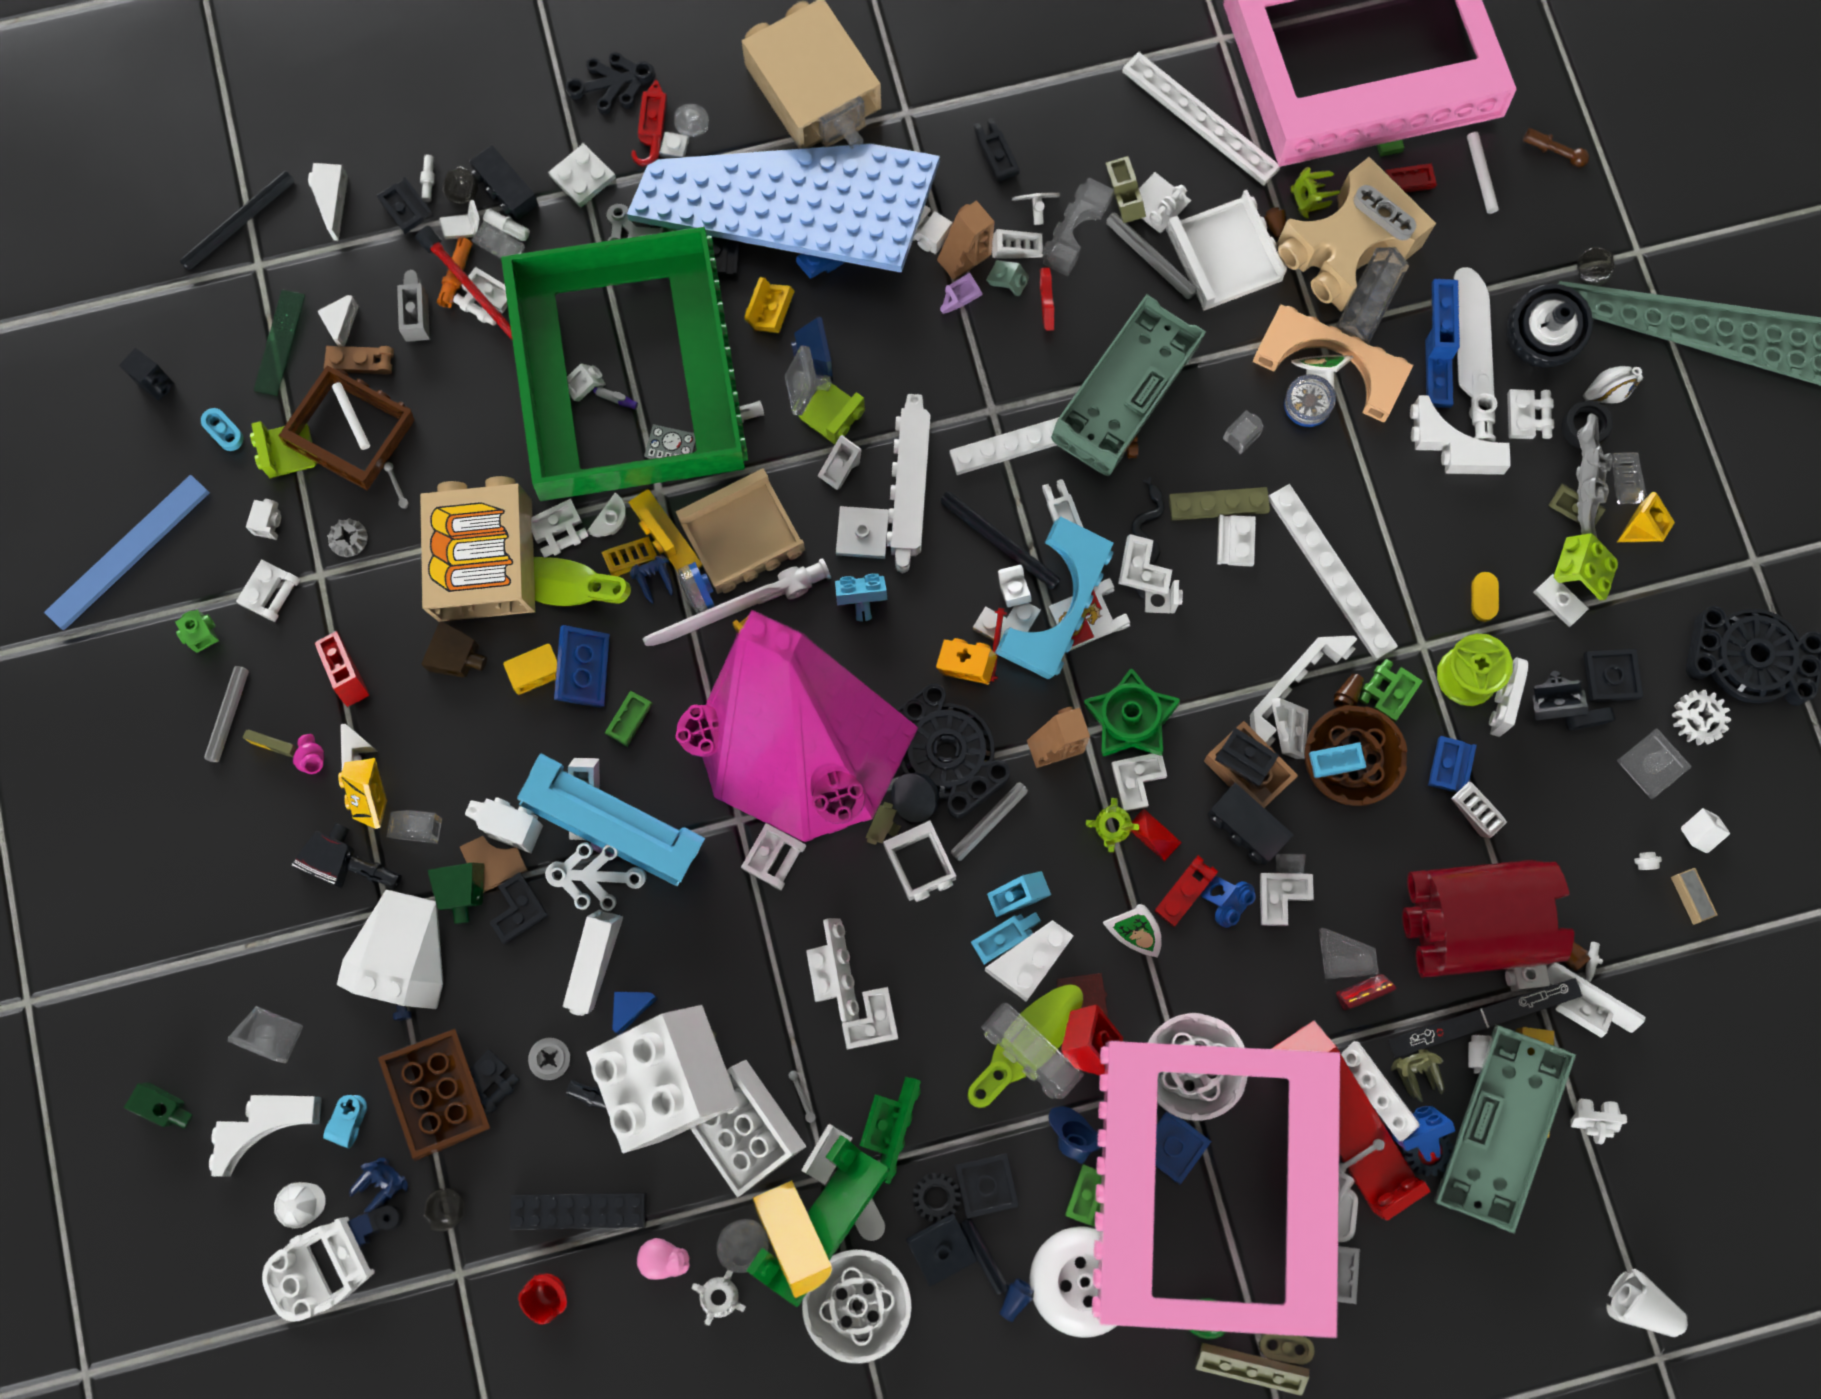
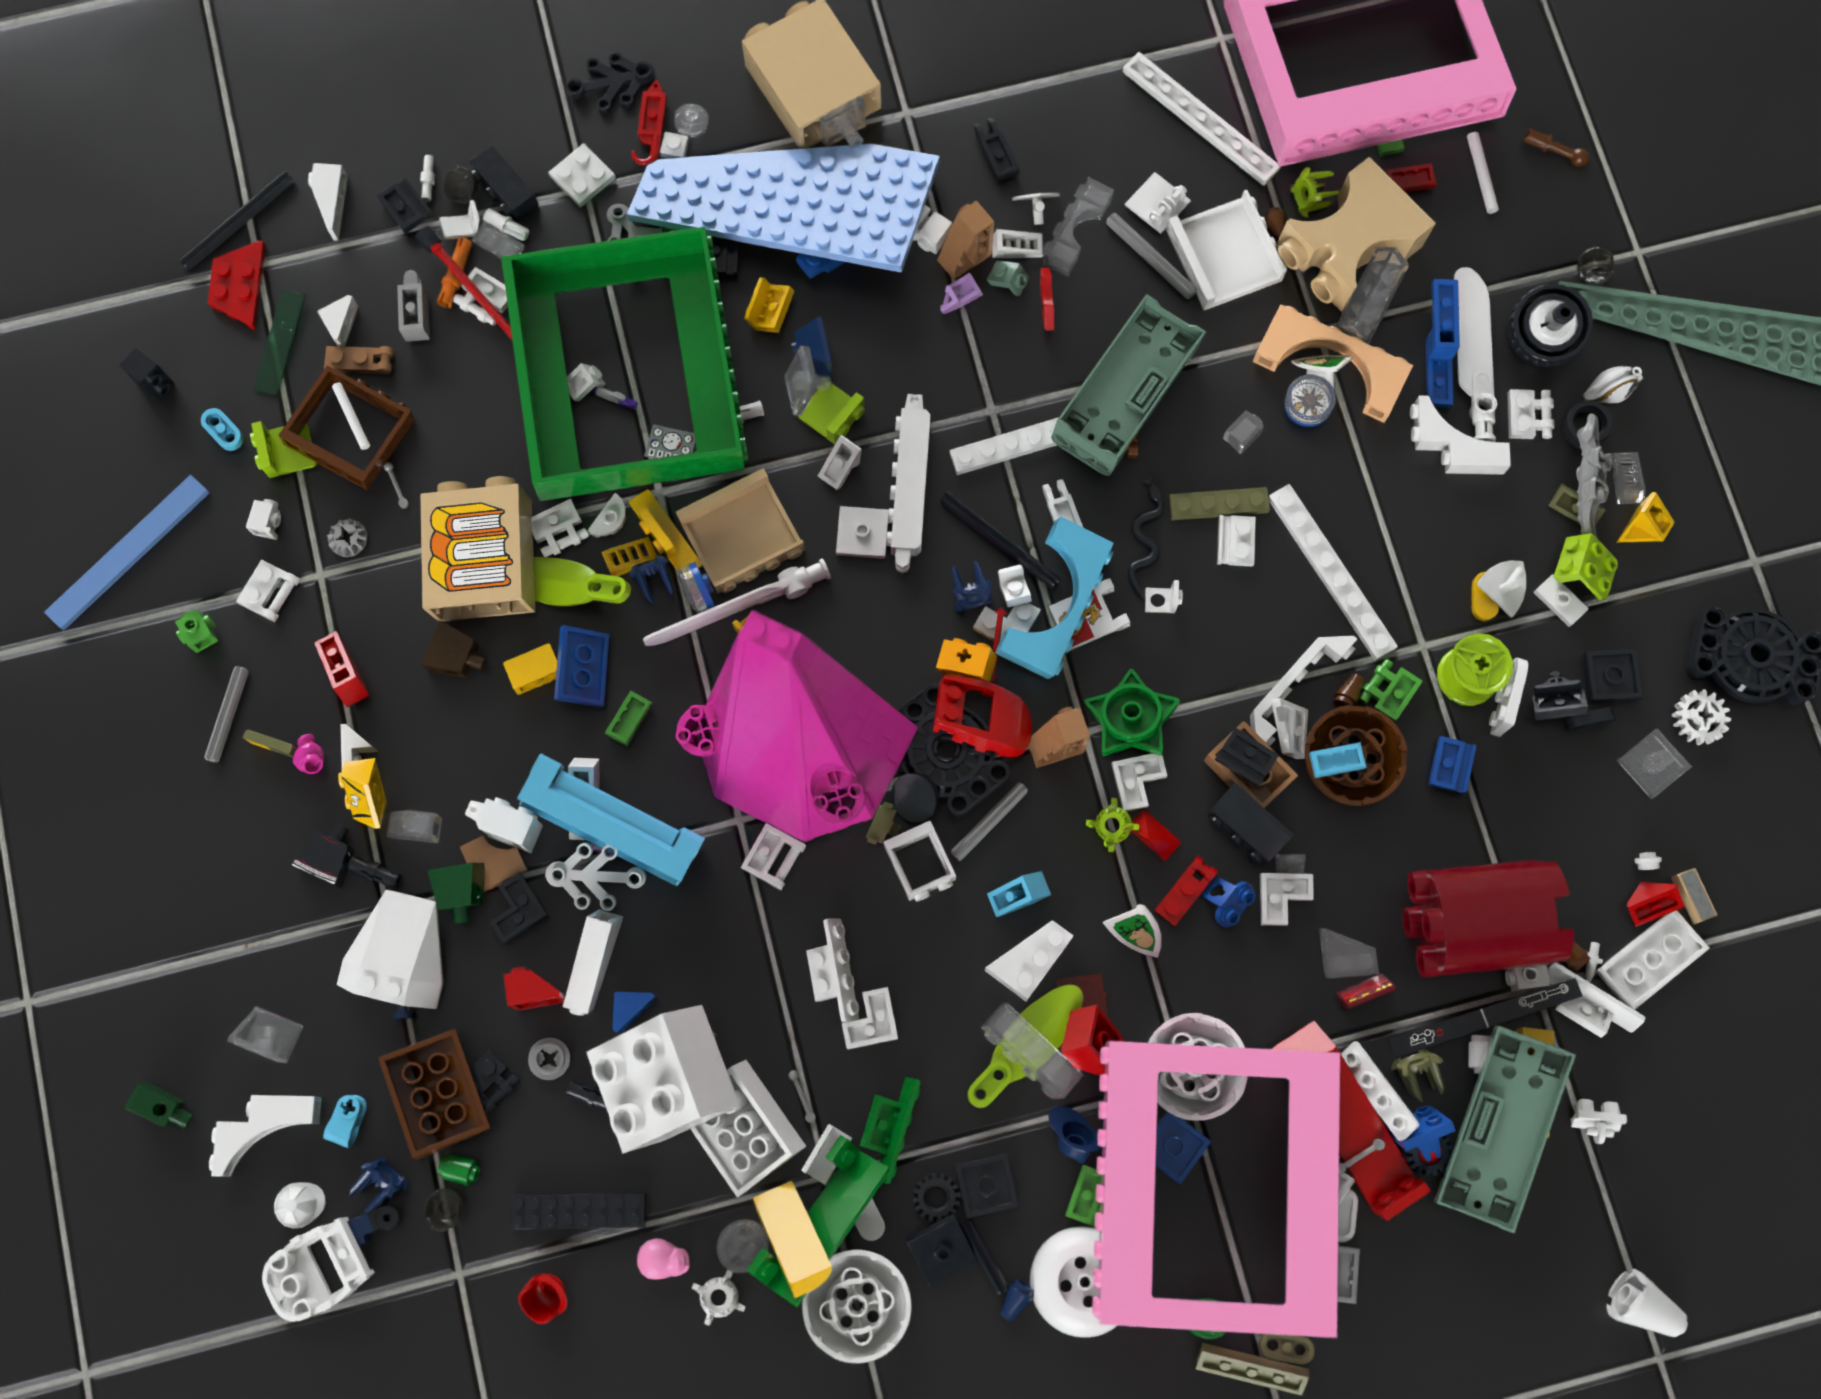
(237, 283): none -> red wing
(458, 1169): none -> green brick
(529, 990): none -> red slope
(861, 593): medium azure plate -> none
(981, 587): none -> dark blue piece
(1004, 937): medium azure hinge -> none
(1009, 719): none -> red slope
(1126, 189): olive slope -> none
(1137, 571): white plate -> none
(1385, 222): light grey beam -> none
(1490, 822): white slope -> none
(1505, 585): none -> white shield
(1652, 959): none -> white tile
(1653, 901): none -> red slope
(1705, 830): white panel -> none

